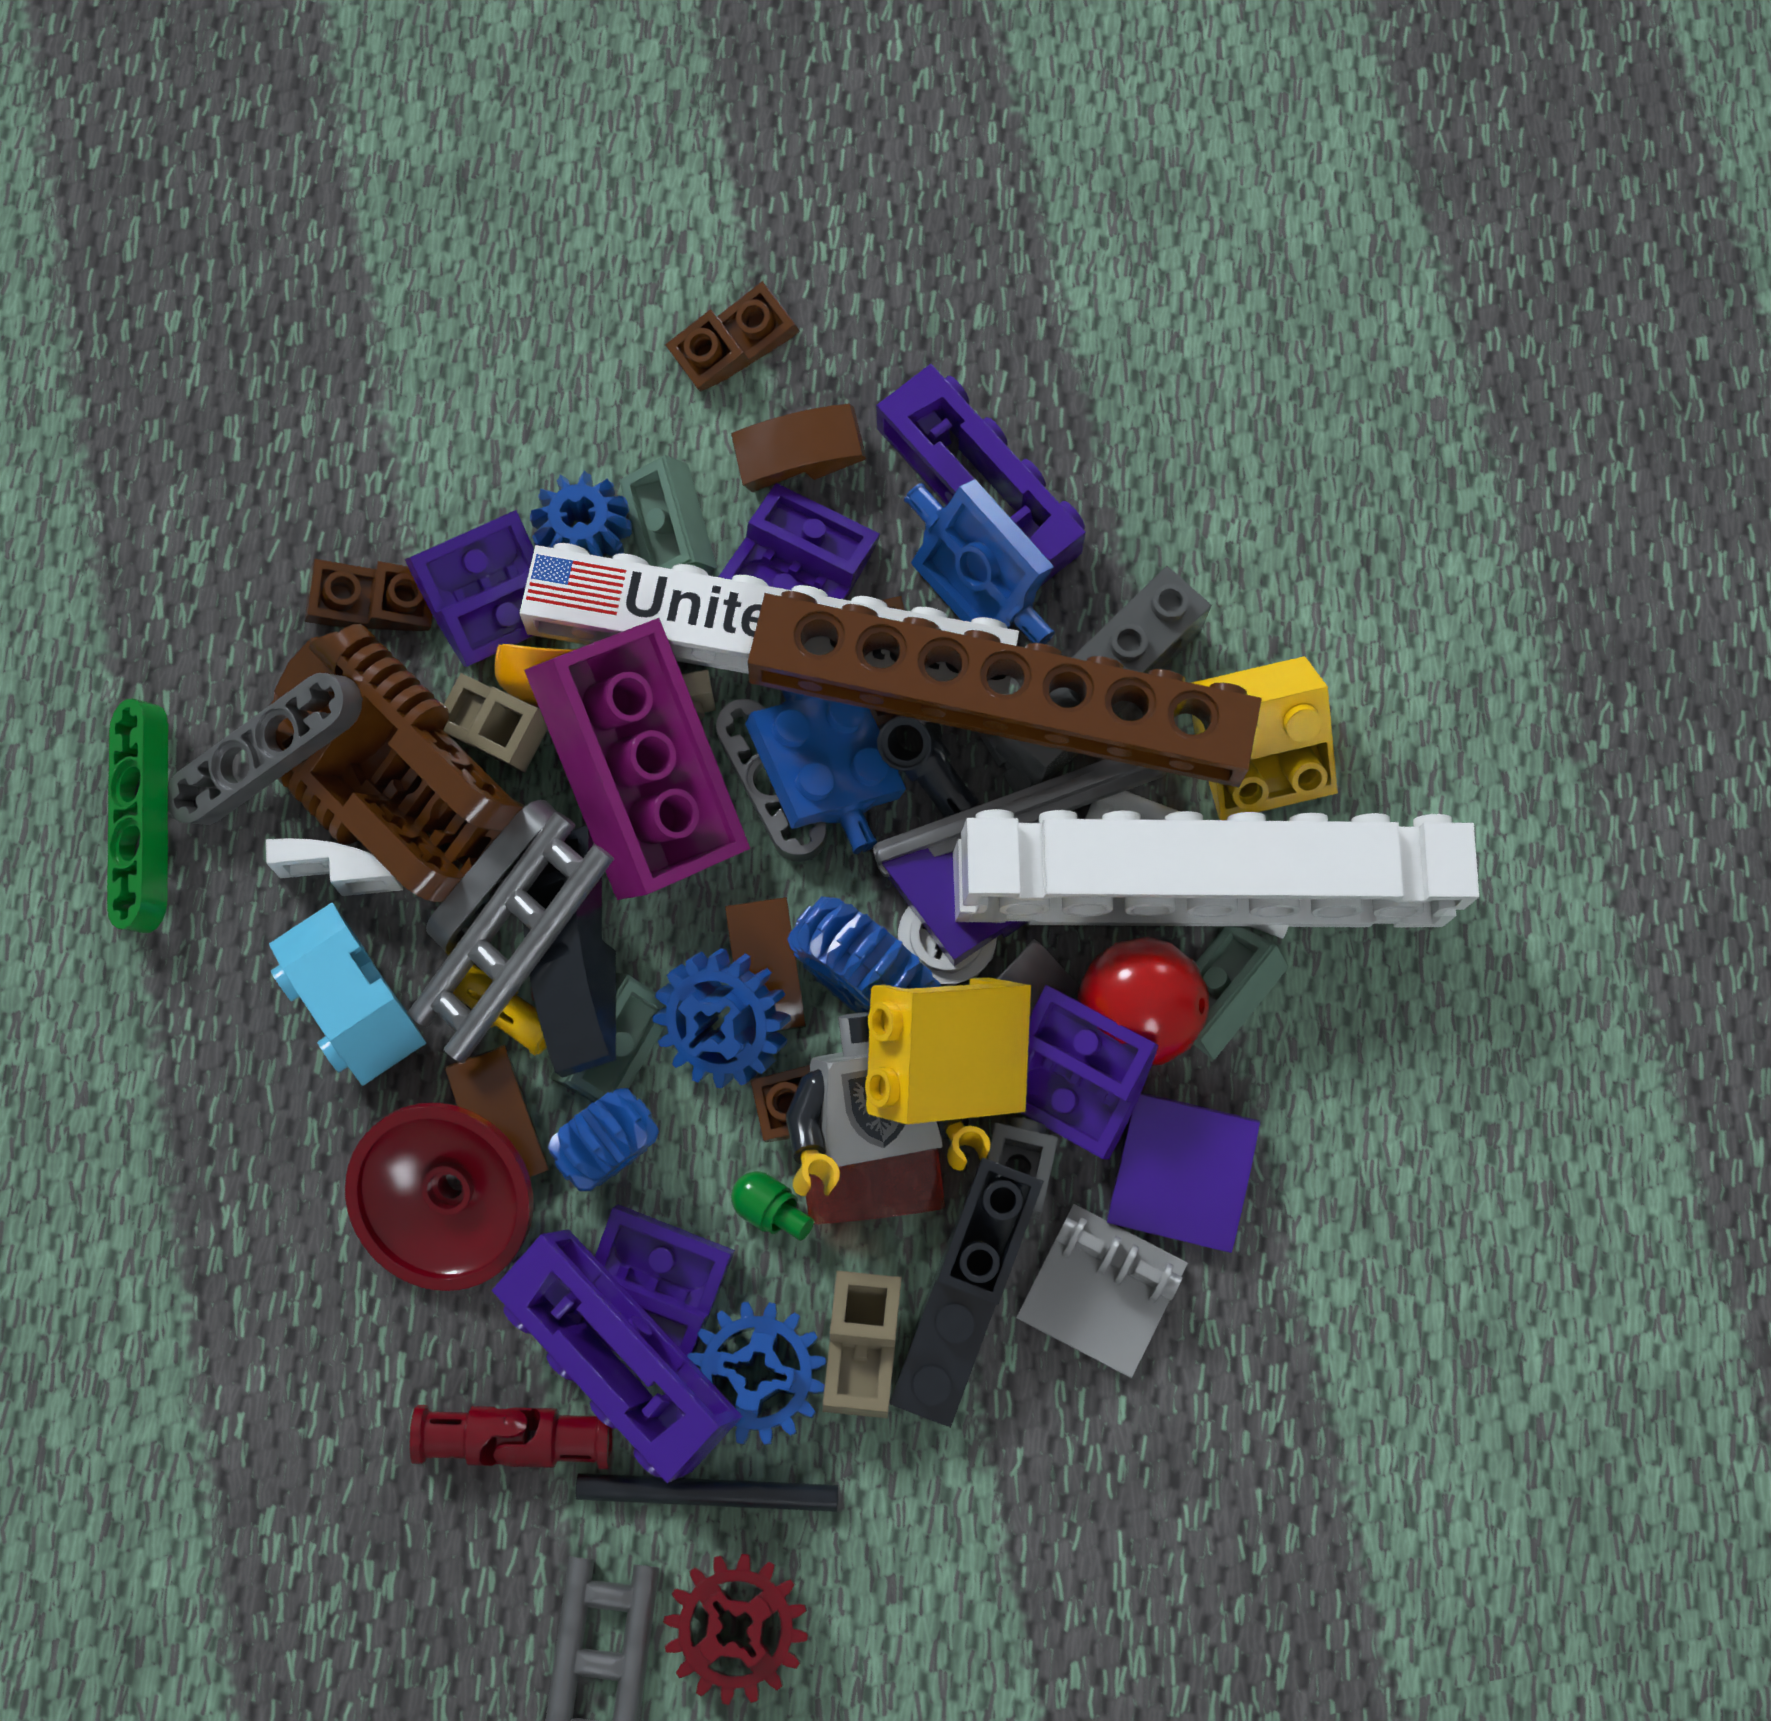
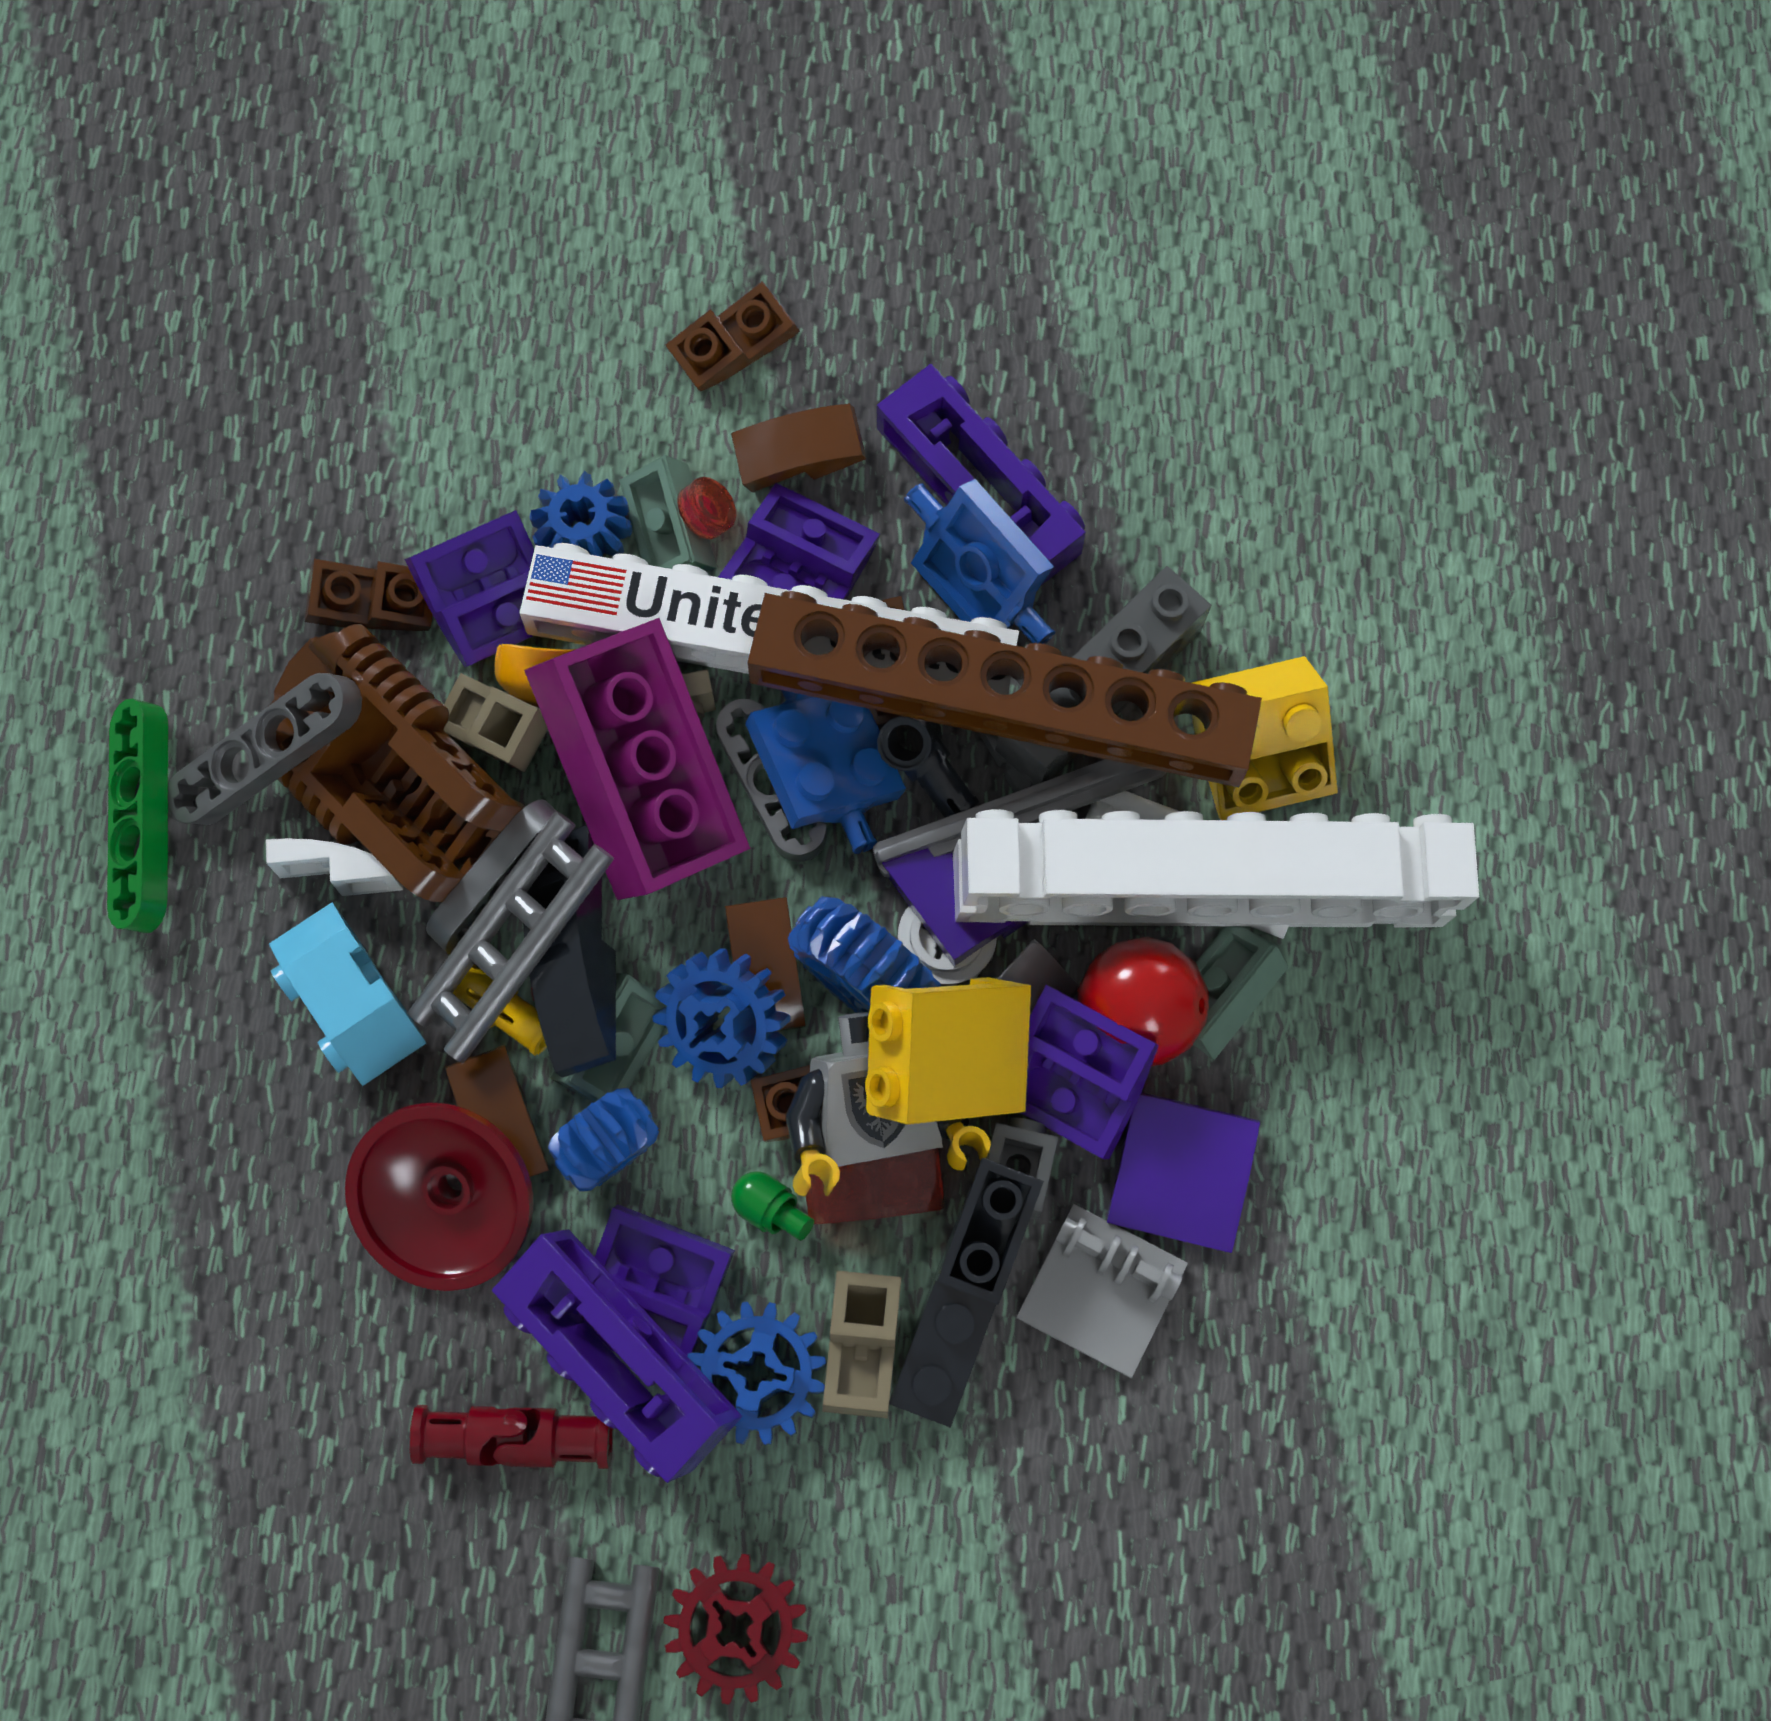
(706, 507): none -> clear red tile
(707, 1492): black bar -> none

